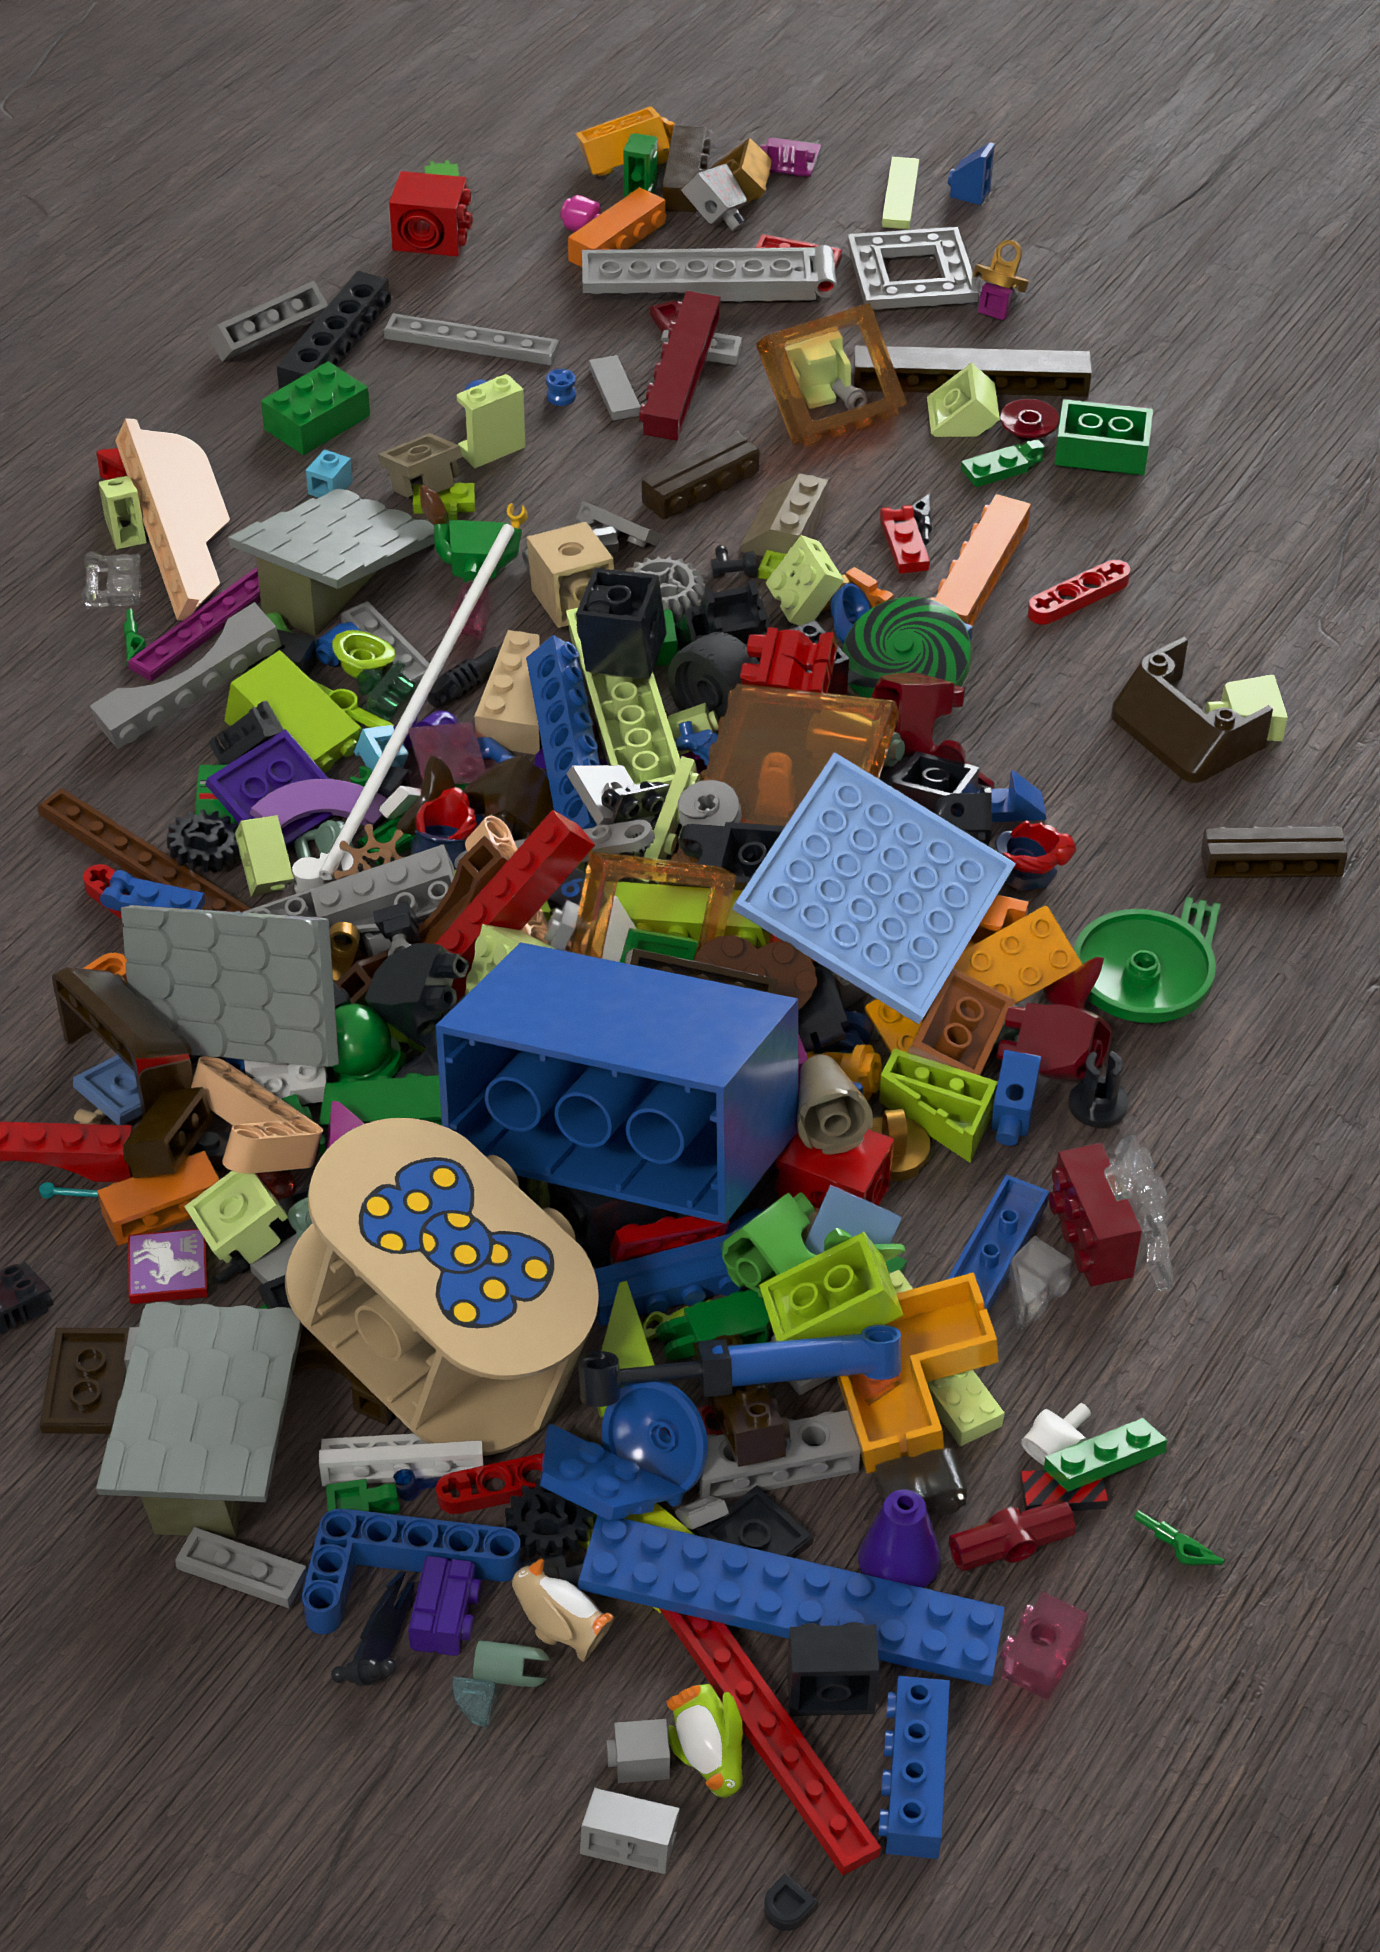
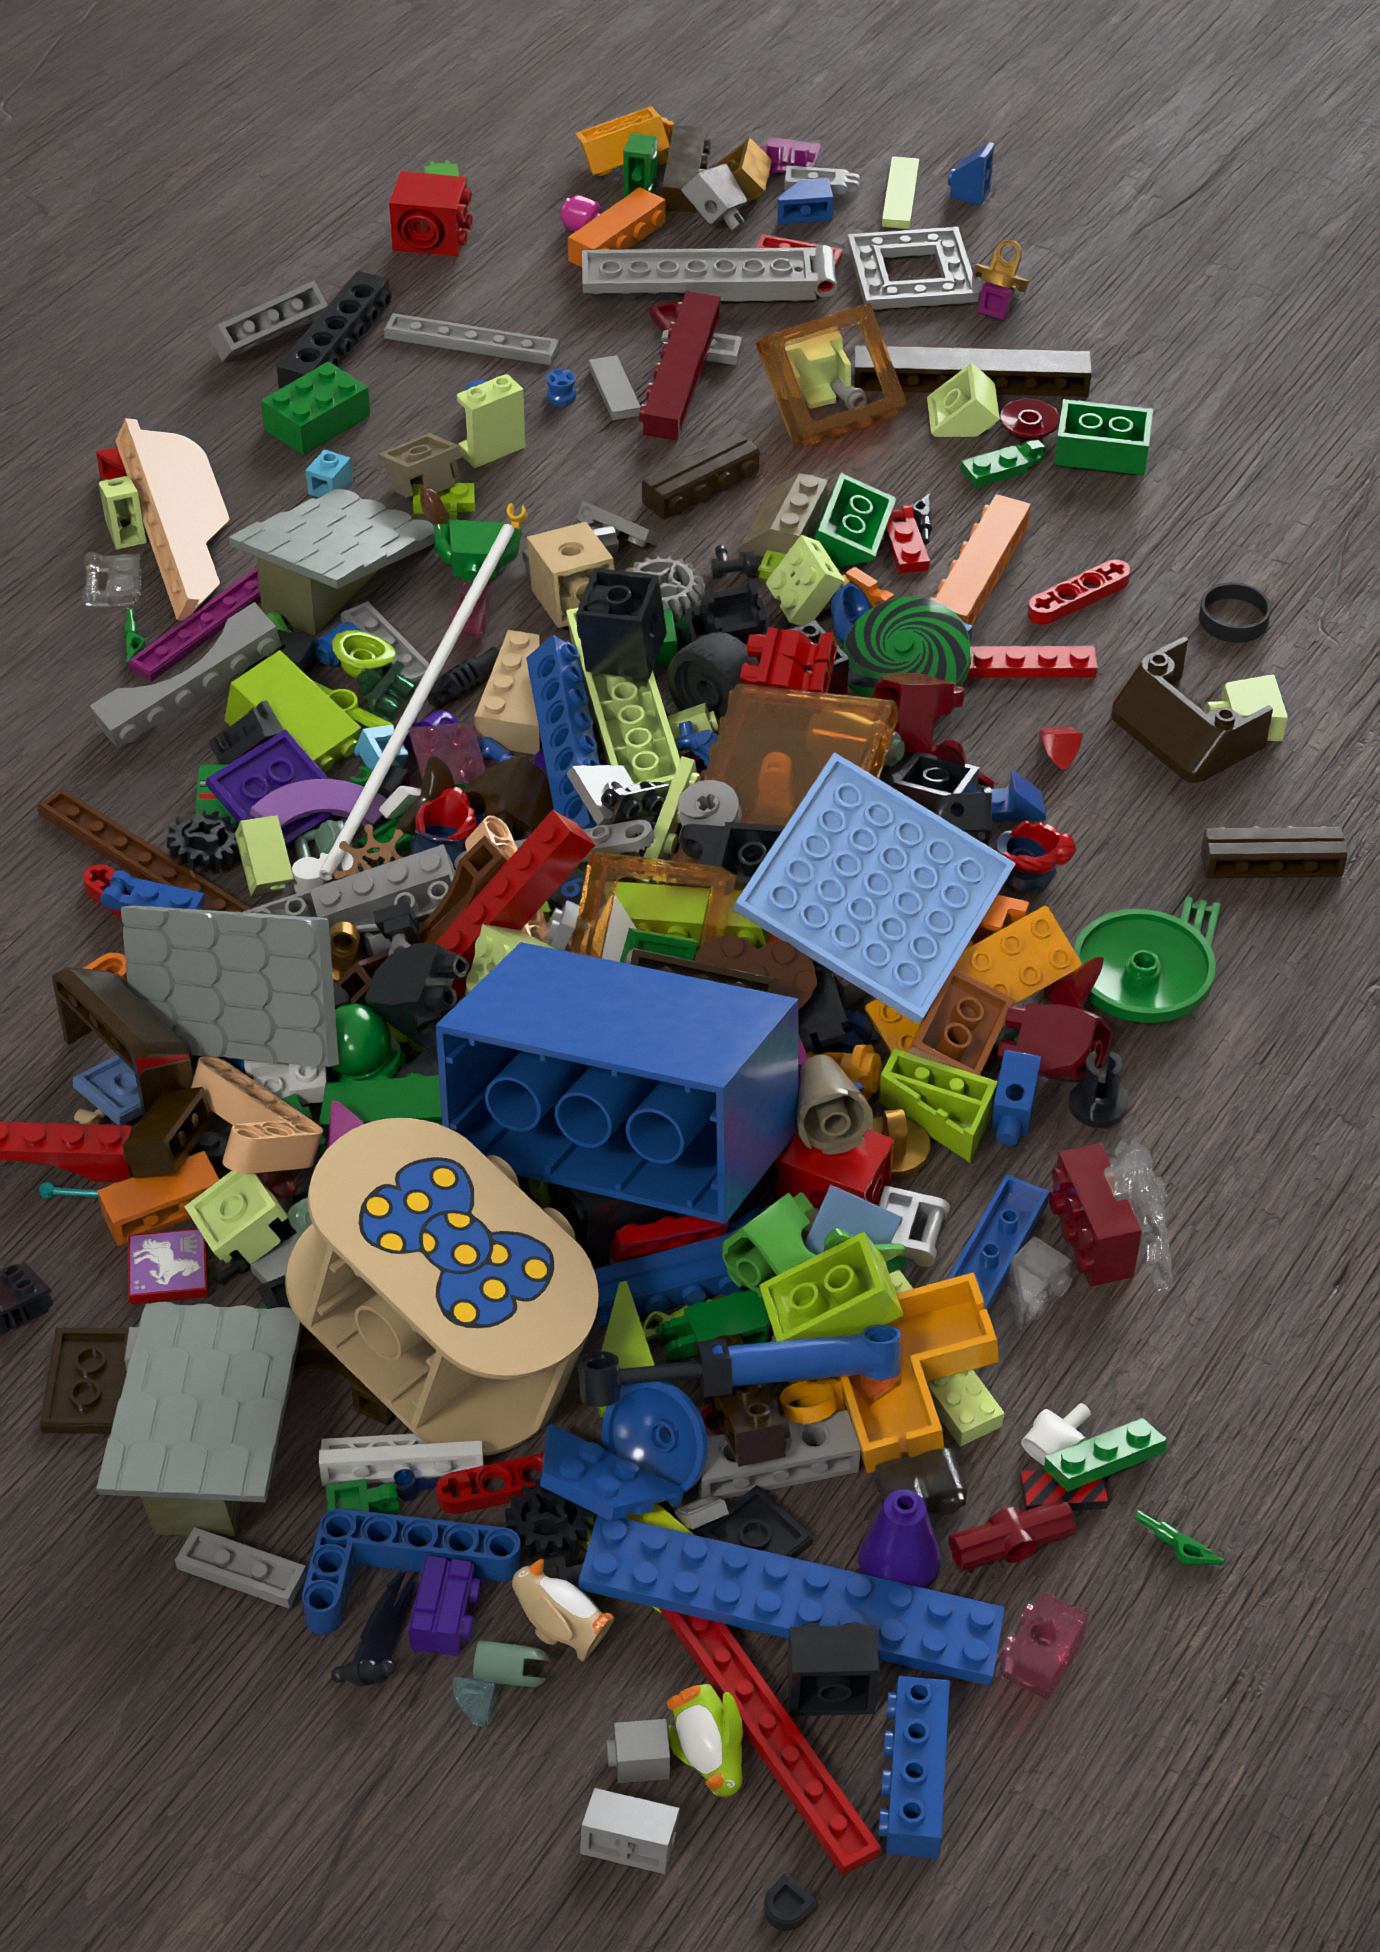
(806, 202): none -> blue slope
(814, 1398): none -> light orange piece
(839, 179): none -> light grey hinge
(853, 521): none -> green slope
(907, 1205): none -> light grey plate
(1033, 662): none -> plate
(1061, 744): none -> red tile
(1233, 633): none -> black tyre

